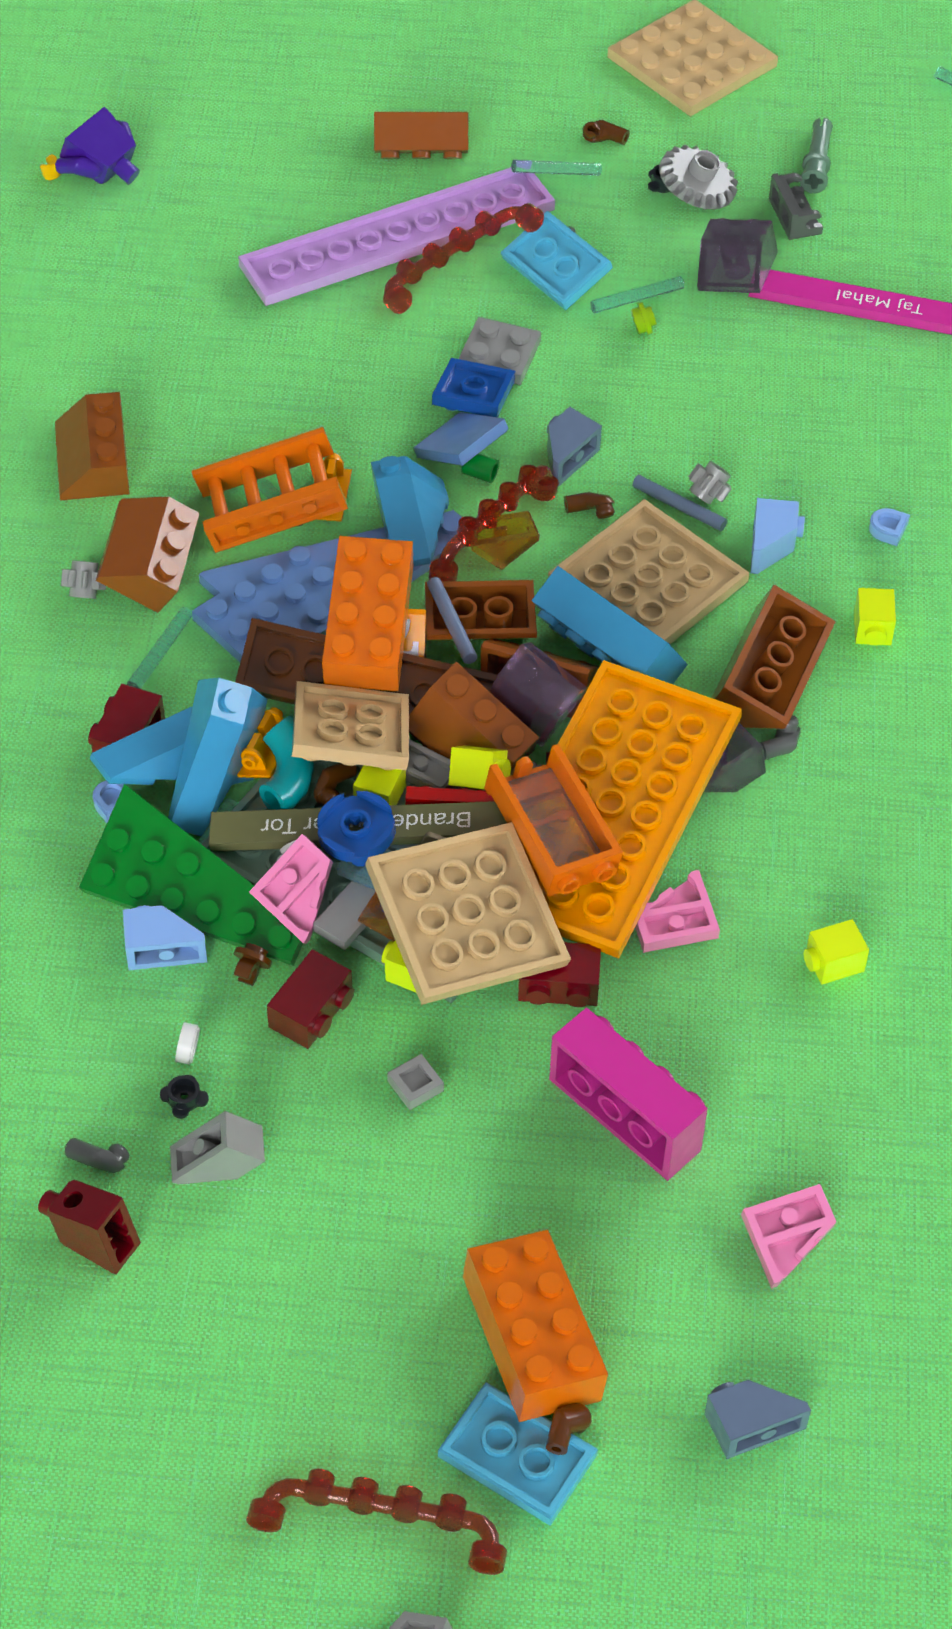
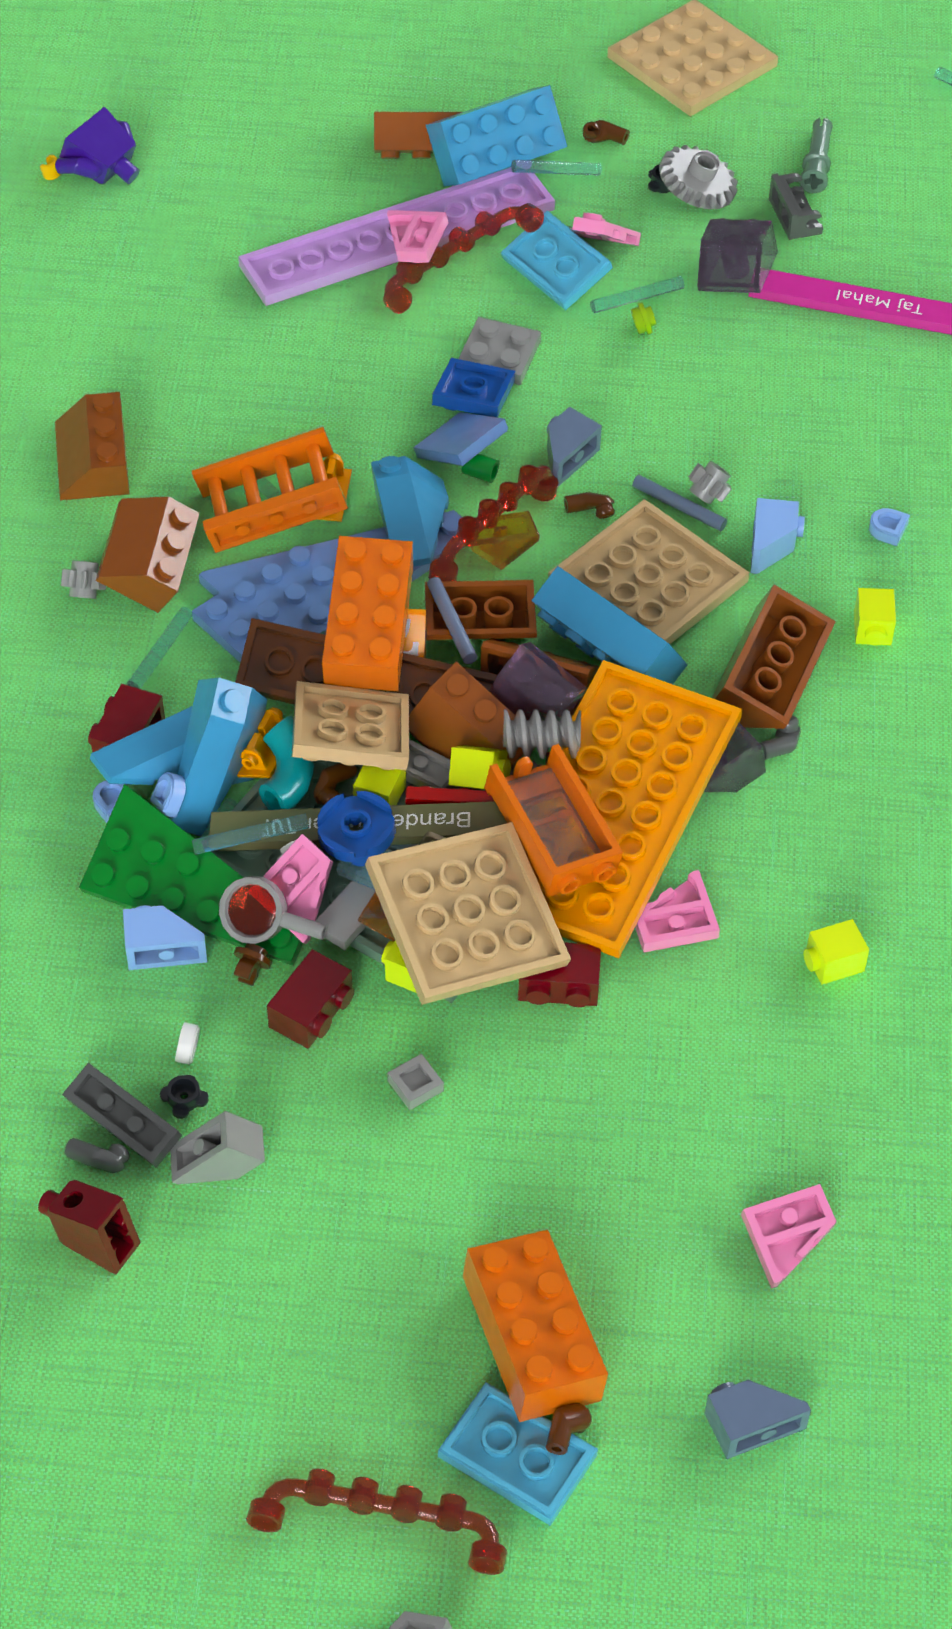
(122, 1115): none -> dark grey plate
(169, 794): none -> light blue tile
(250, 833): none -> clear light blue bar
(257, 910): none -> piece
(416, 233): none -> bright pink wing
(495, 135): none -> dark azure brick
(541, 733): none -> light grey piece
(596, 227): none -> bright pink wing
(628, 1093): dark pink brick -> none

